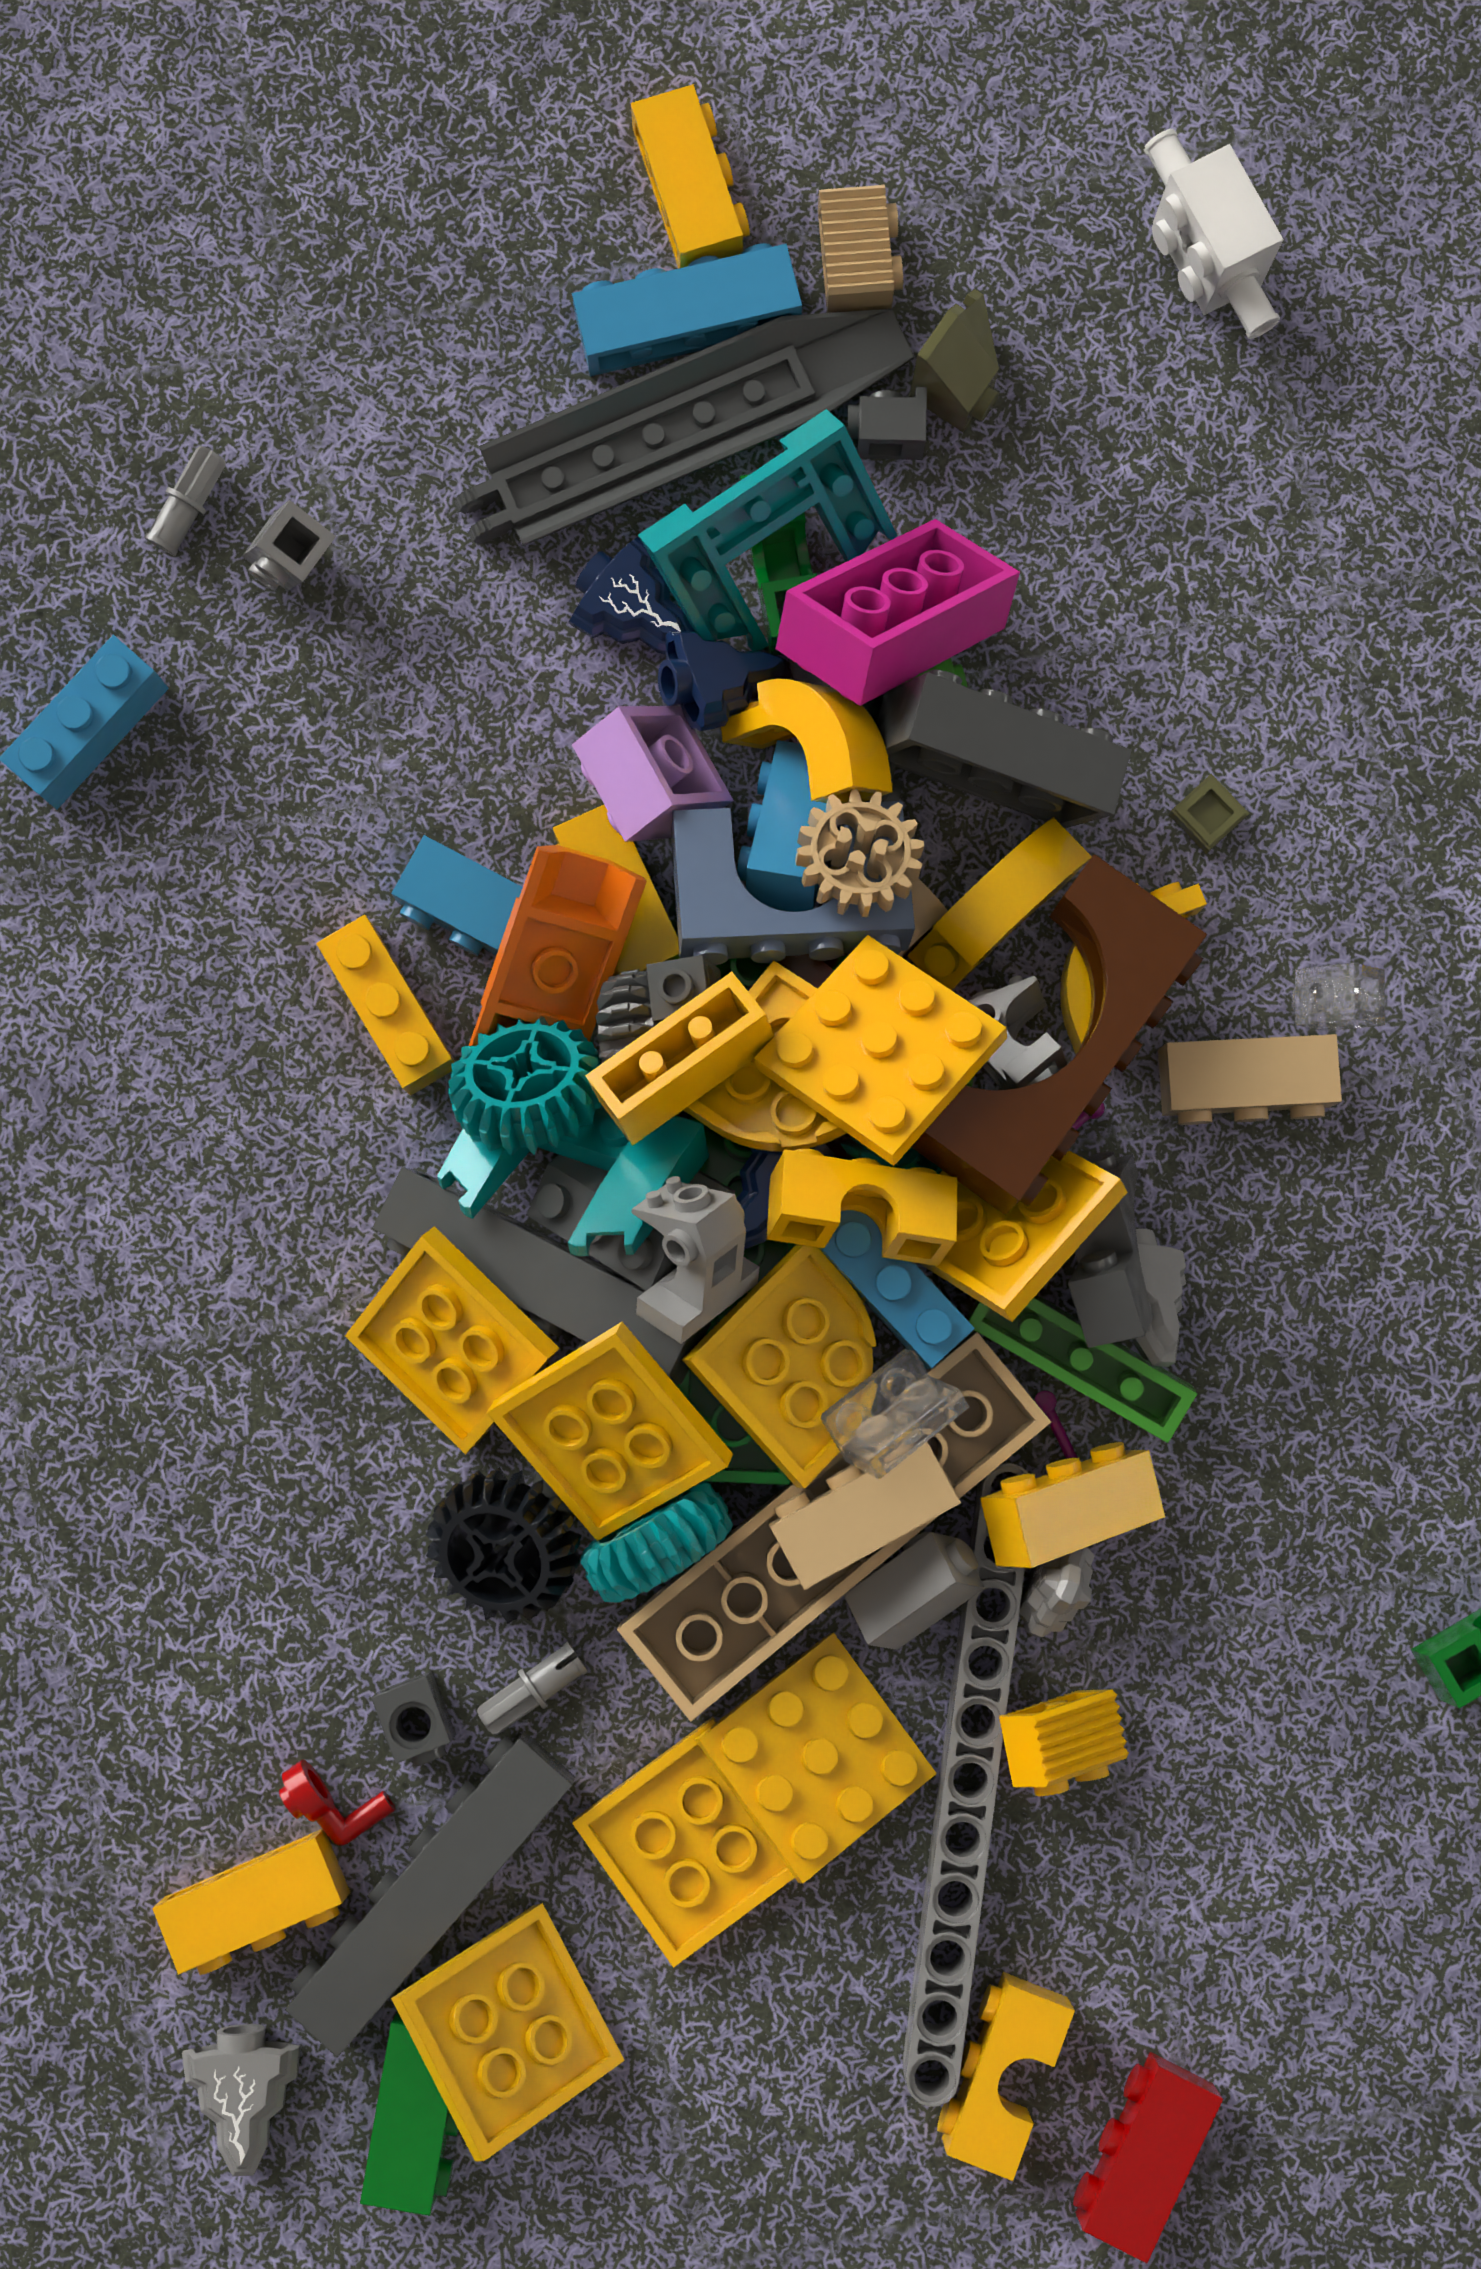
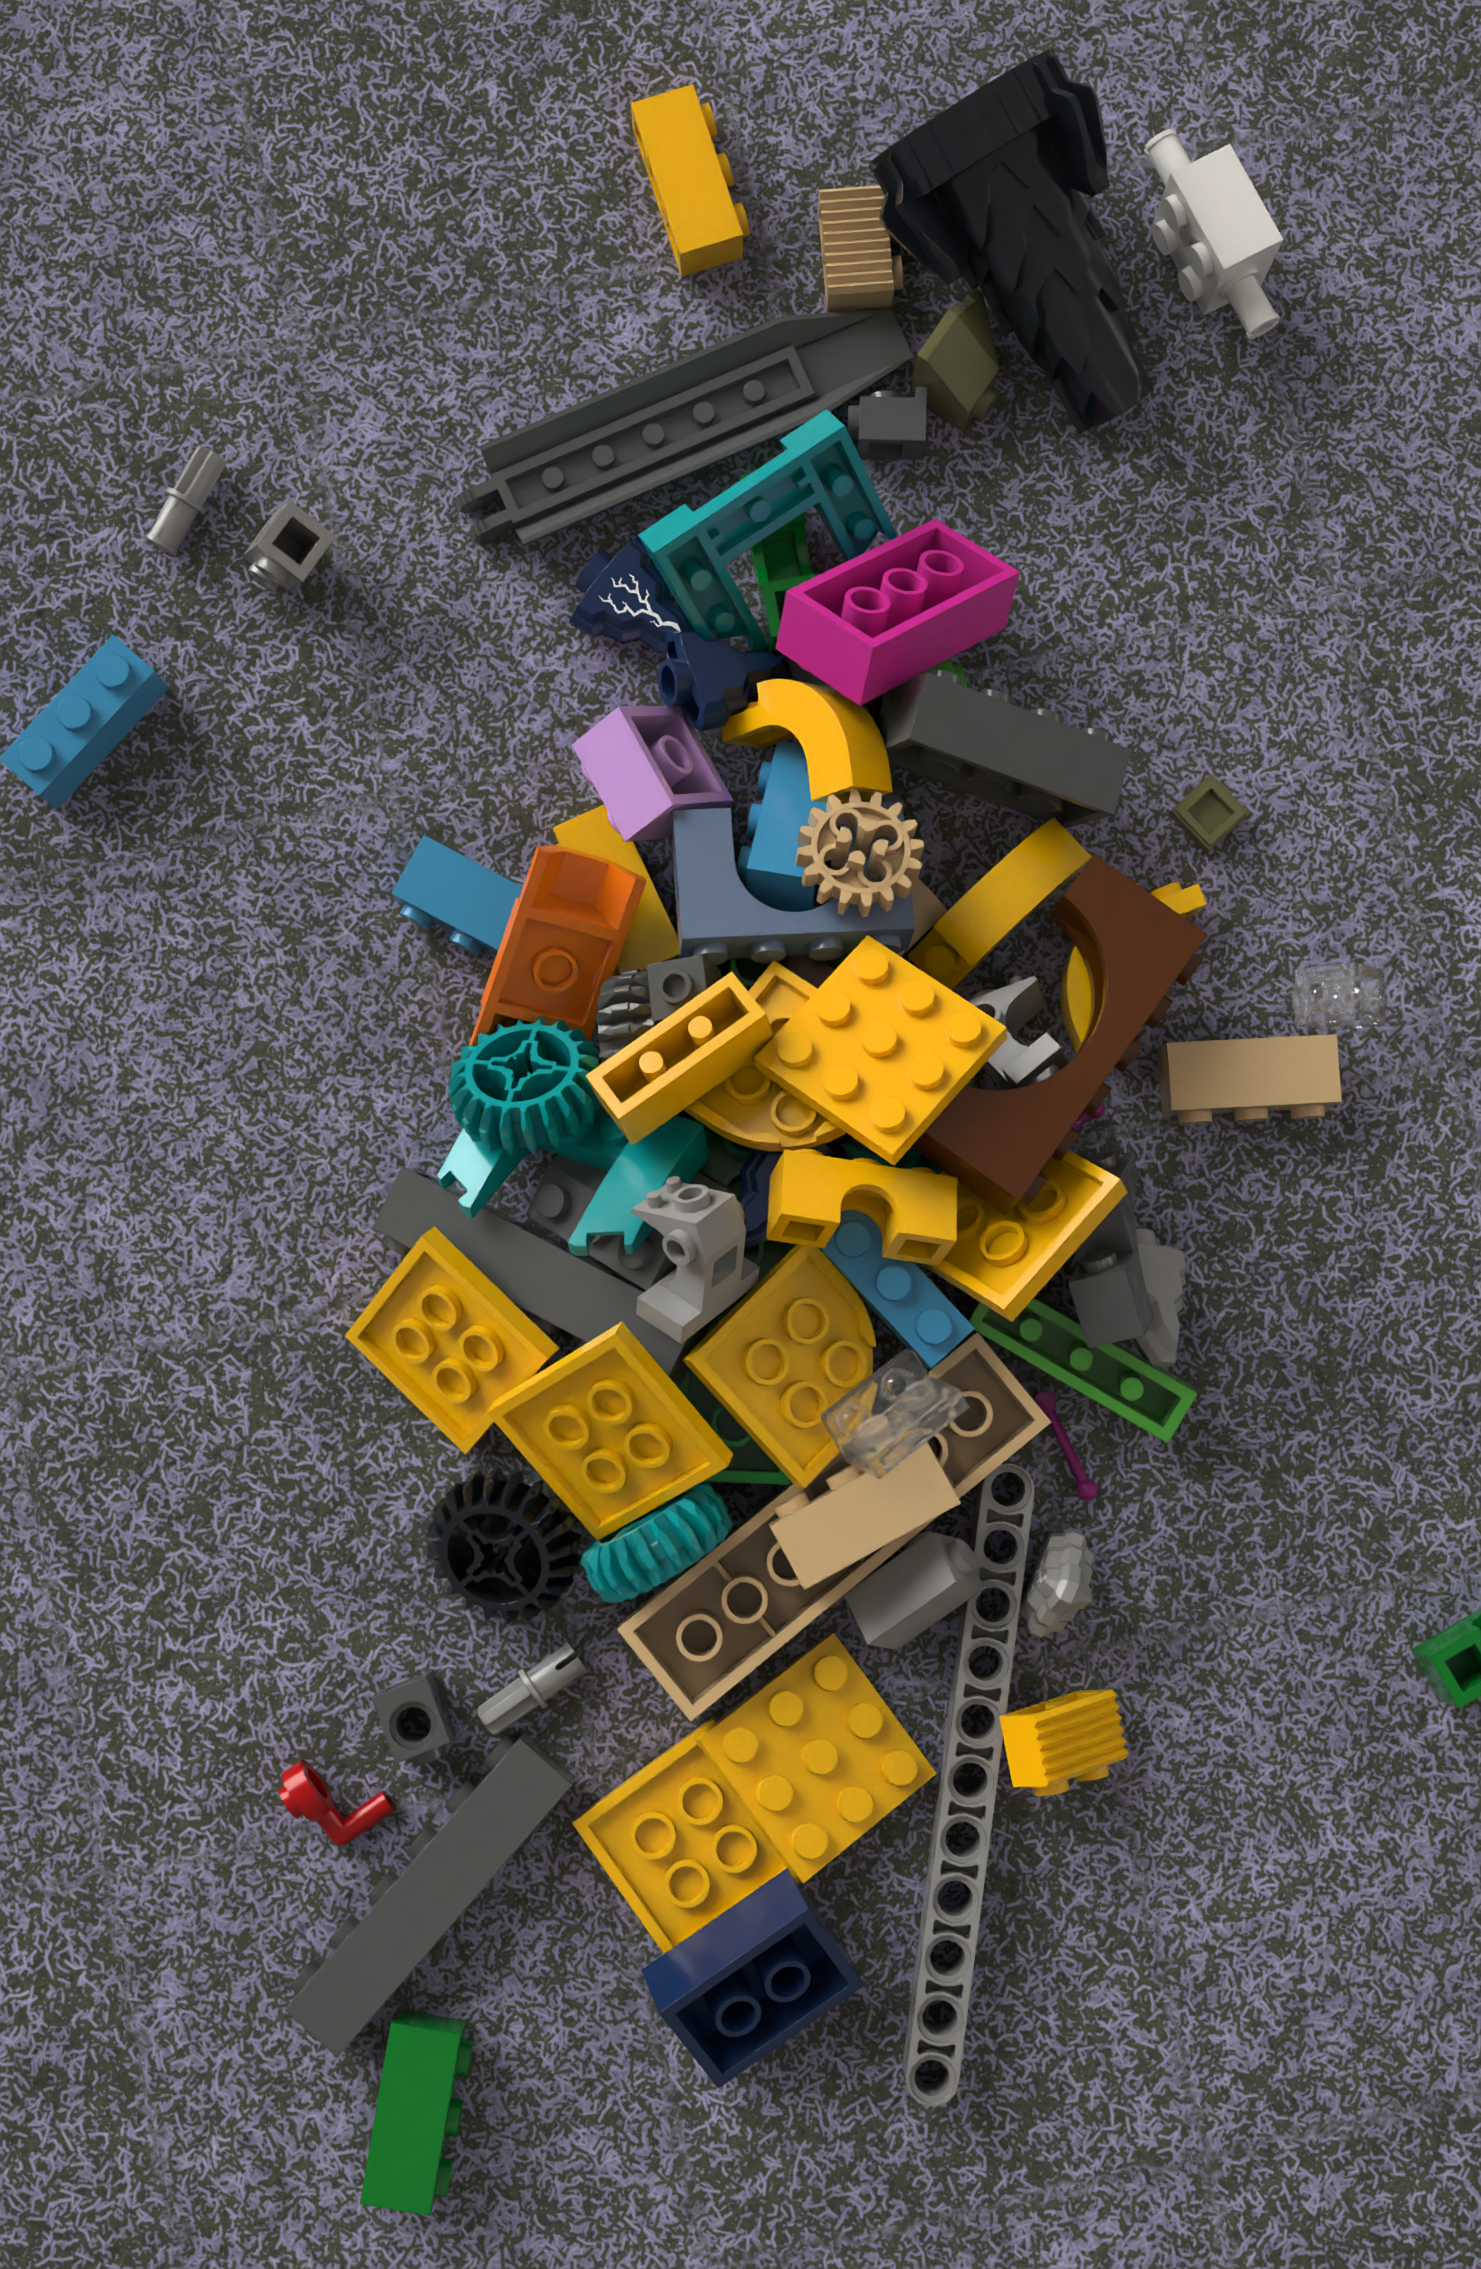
(241, 2089): light grey rock -> none
(252, 1903): yellow brick -> none
(386, 1004): yellow brick -> none
(508, 2031): yellow plate -> none
(683, 308): dark azure brick -> none
(752, 1978): none -> dark blue brick
(1003, 201): none -> black cone
(1018, 2025): yellow arch -> none
(1071, 1506): yellow brick -> none
(1146, 2156): red brick -> none

